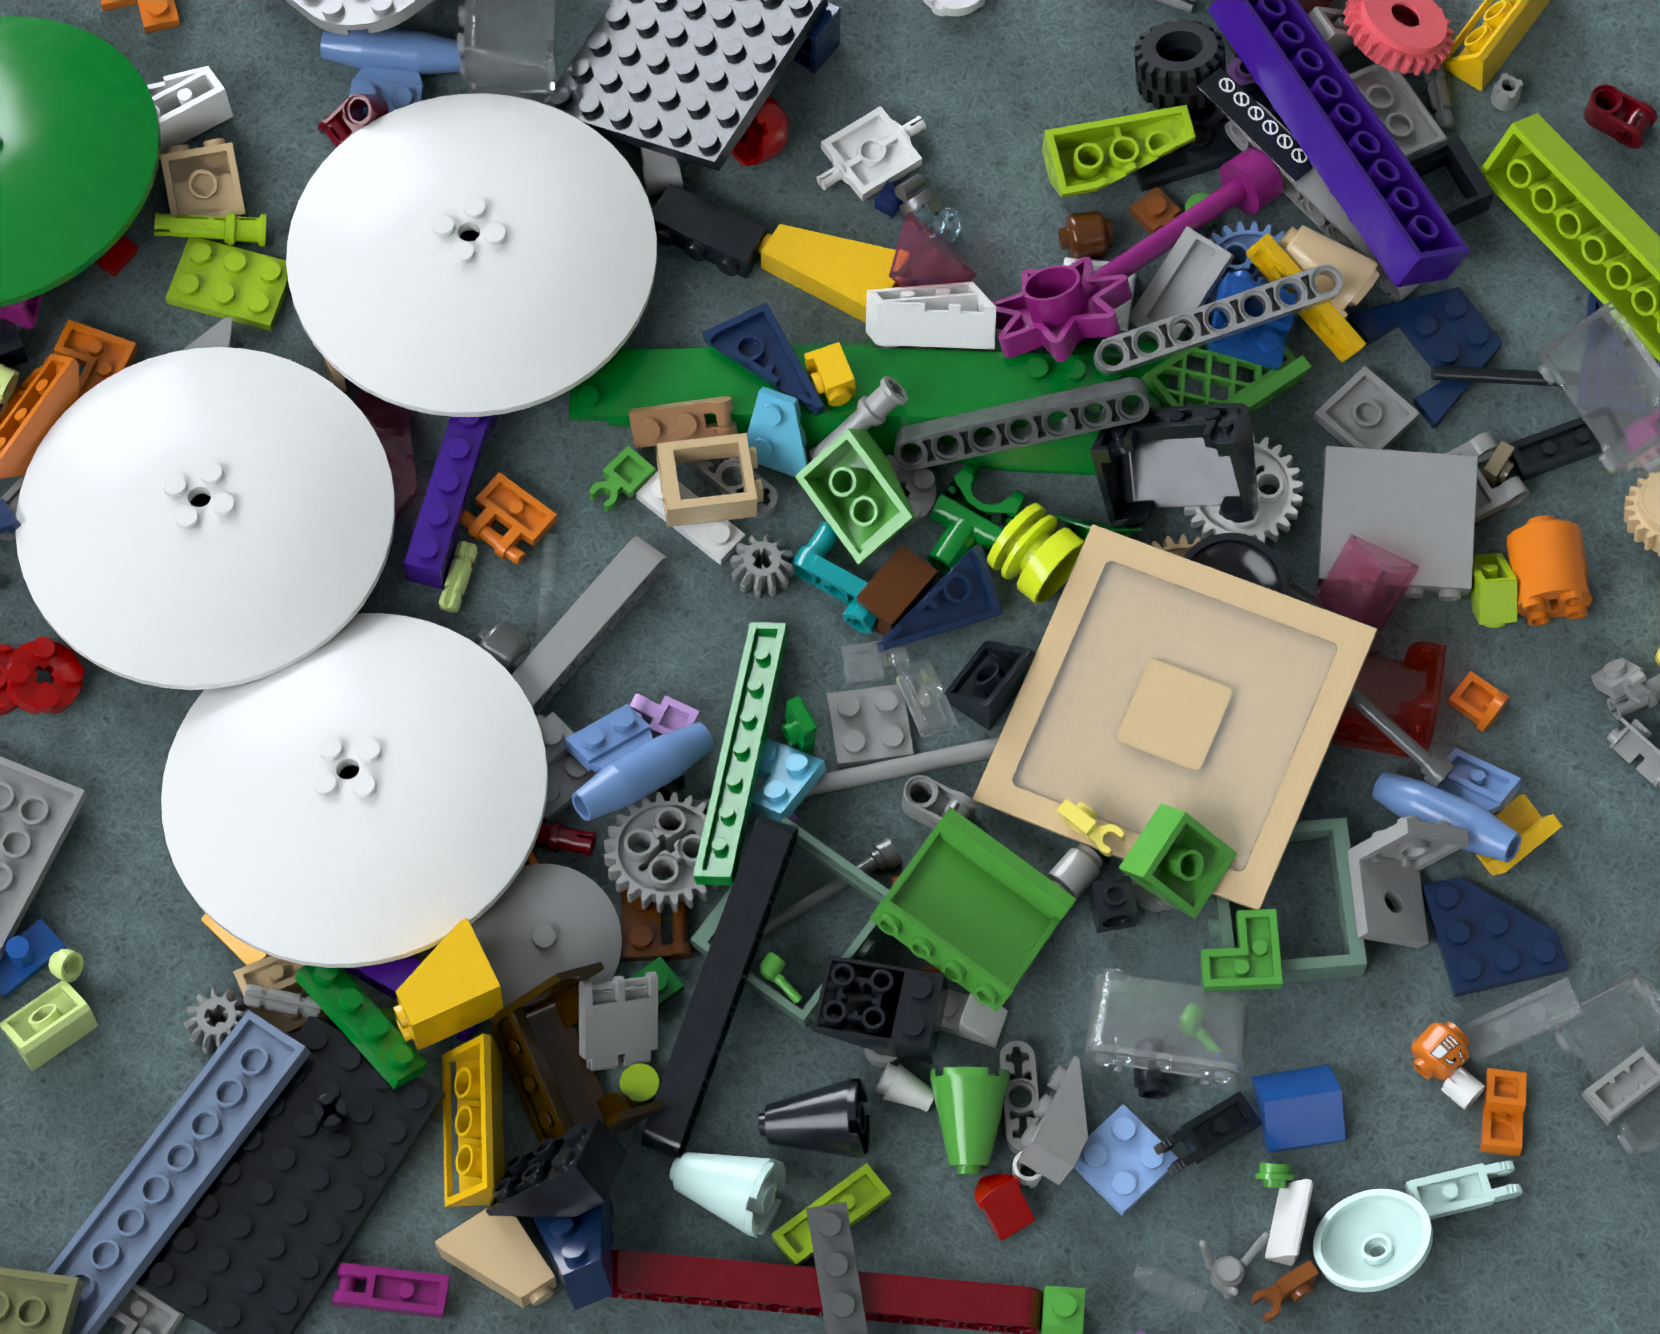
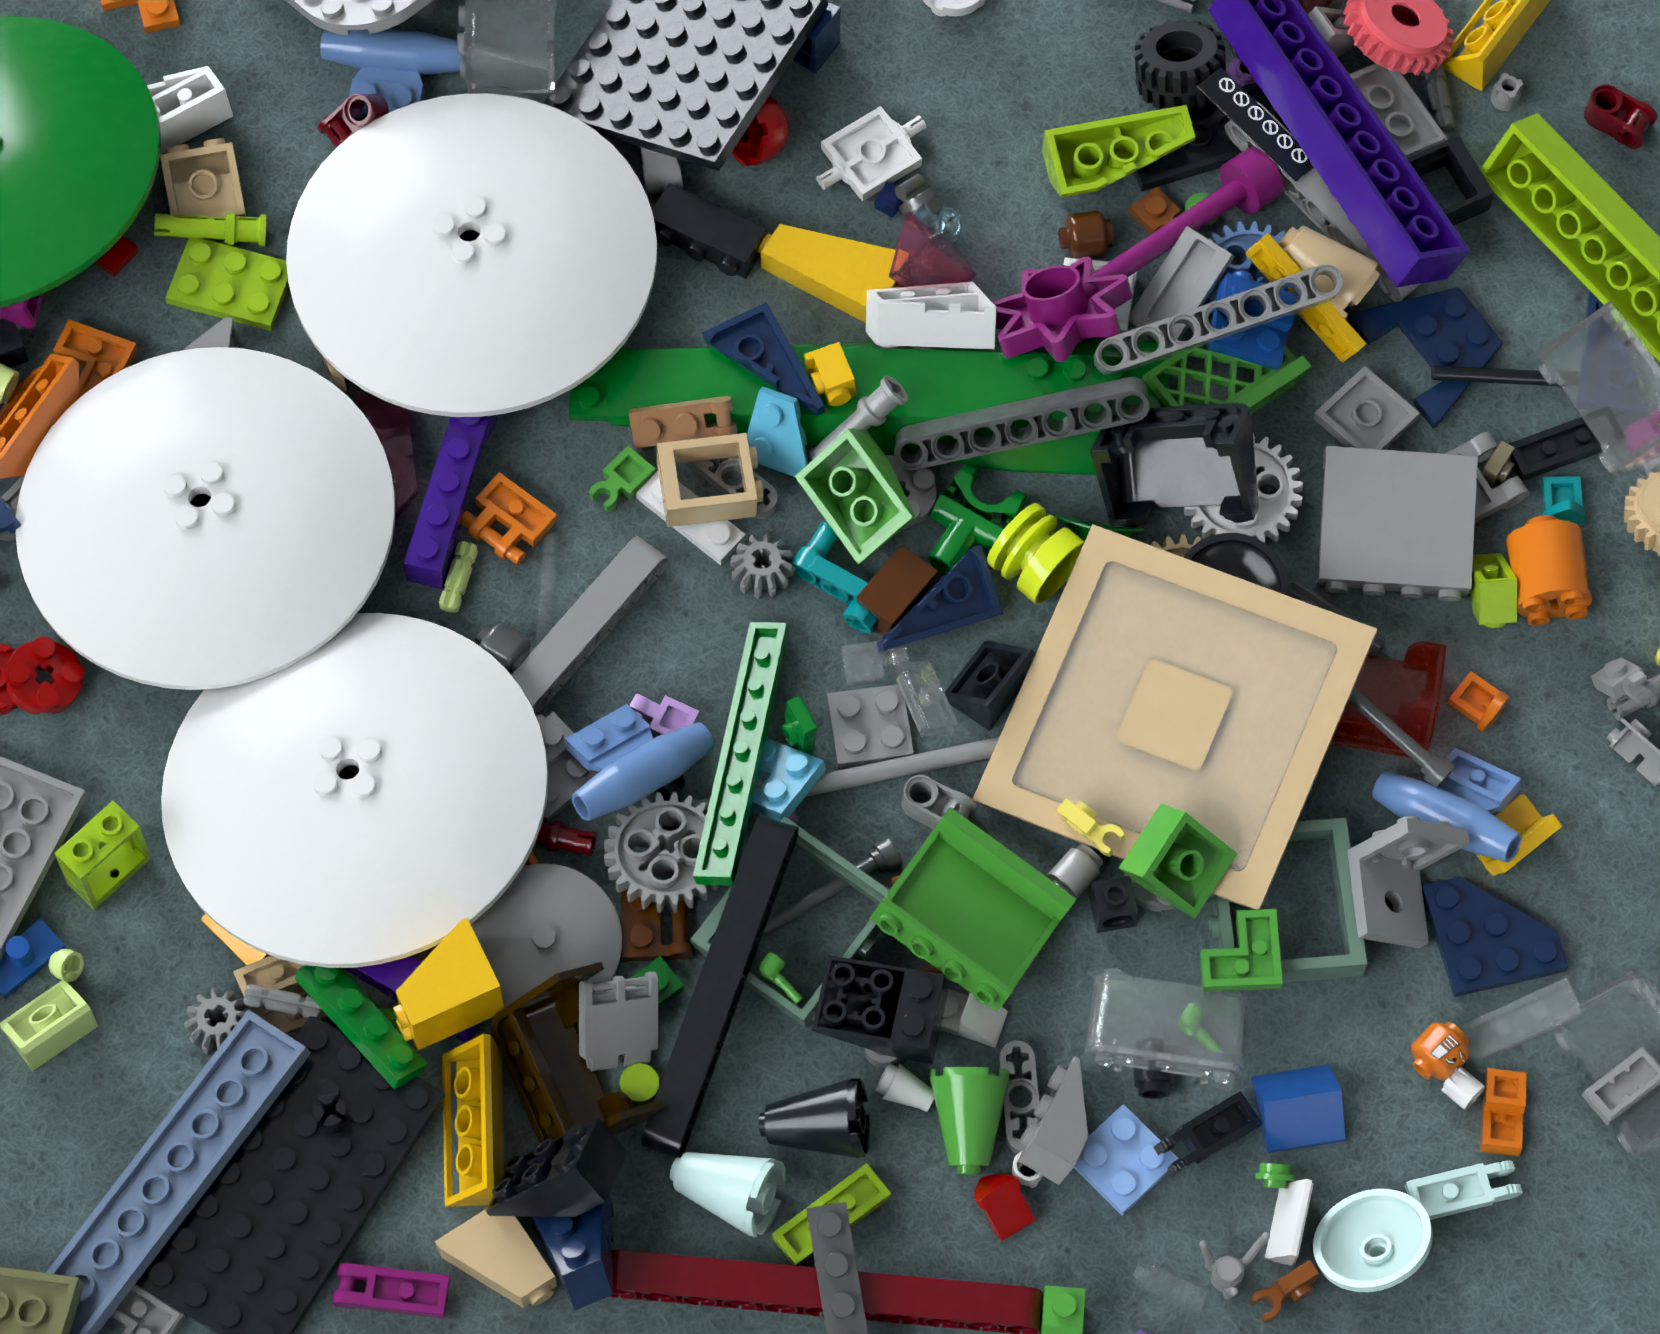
(89, 867): none -> lime window
(1366, 583): clear pink slope -> none
(1563, 498): none -> teal tile

